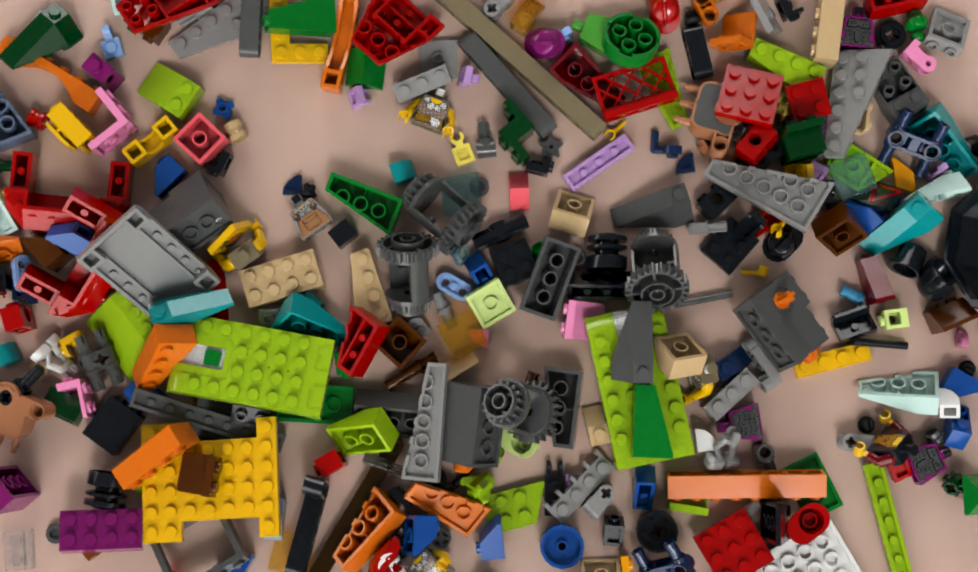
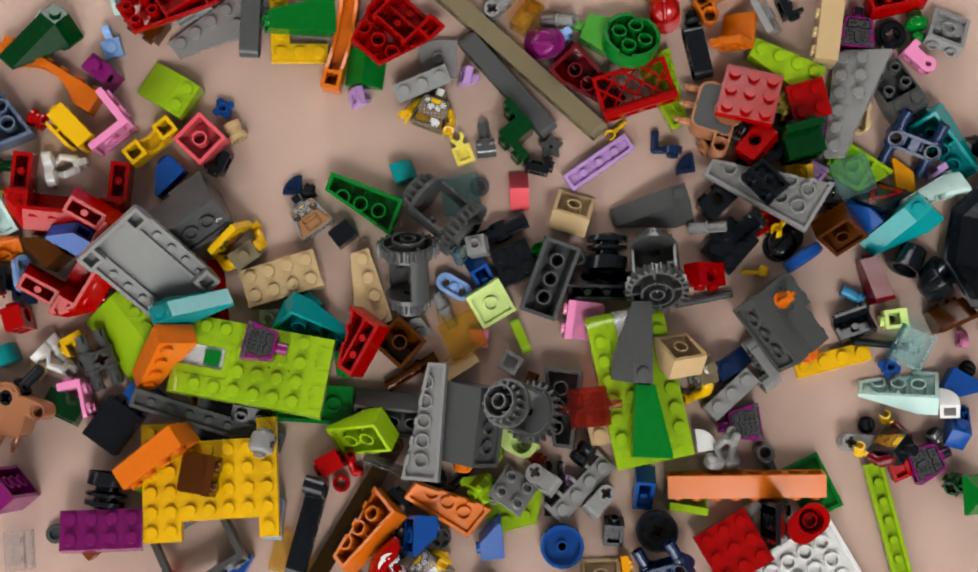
(50, 164): none -> white piece
(261, 344): none -> torso
(262, 442): none -> light grey head
(344, 477): none -> red bush
(352, 464): none -> red arm
(477, 246): none -> light grey brick
(510, 362): none -> light grey brick
(512, 491): none -> light grey hinge
(520, 336): none -> lime beam
(538, 458): none -> clear red plate
(546, 482): none -> light grey piece
(559, 20): none -> light grey axle
(582, 453): none -> black wheel
(589, 407): none -> clear red plate
(705, 275): none -> red brick
(765, 181): none -> black bracket
(802, 257): none -> blue wheel
(883, 365): none -> blue plate
(911, 347): none -> clear light blue tile

